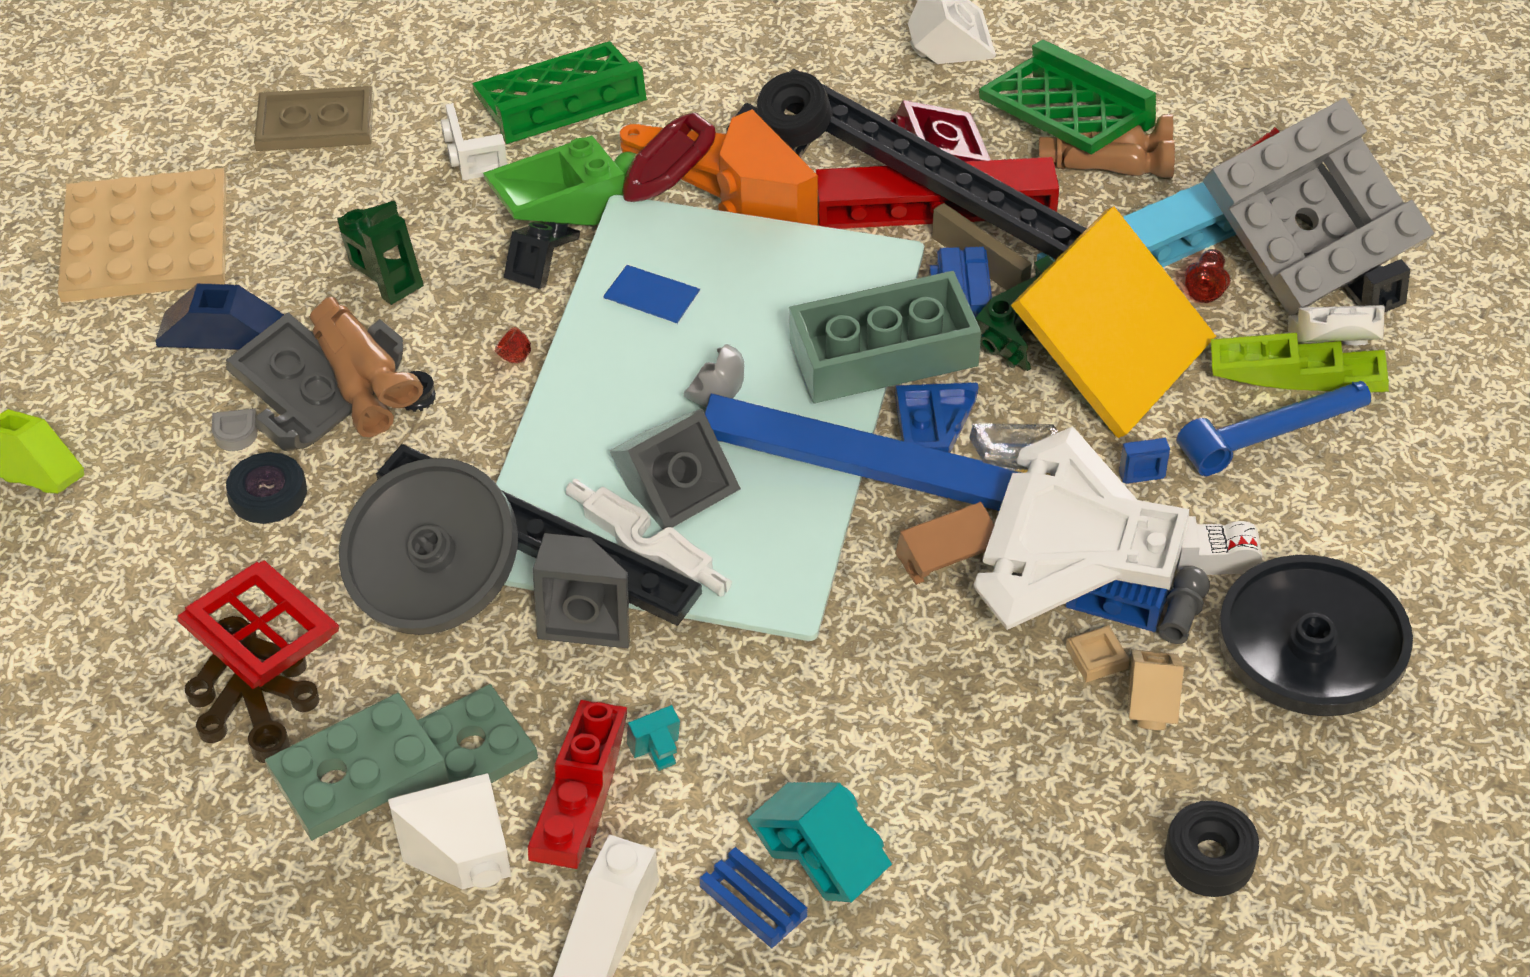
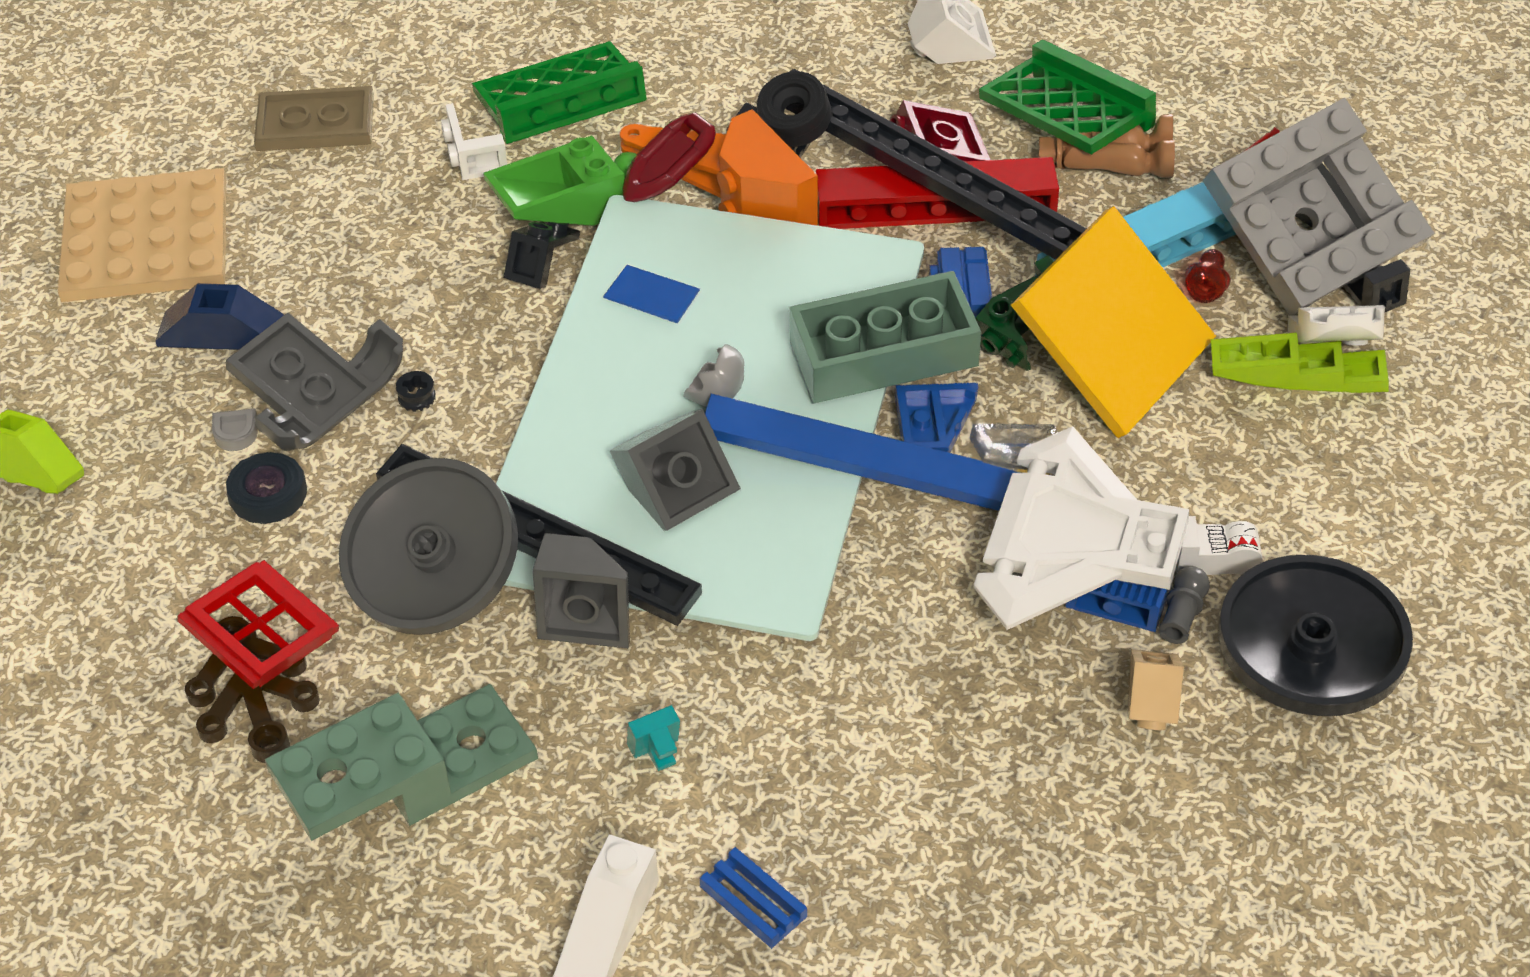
(361, 368): medium nougat piece -> none
(371, 234): dark green tile -> none
(453, 833): white slope -> none
(514, 346): clear red hinge -> none
(580, 785): red slope -> none
(629, 524): white piece -> none
(826, 834): teal brick -> none
(944, 541): medium nougat hinge -> none
(955, 230): dark tan tile -> none
(1097, 653): tan tile -> none
(1144, 460): blue tile -> none
(1213, 448): blue piece -> none
(1221, 824): black tyre -> none

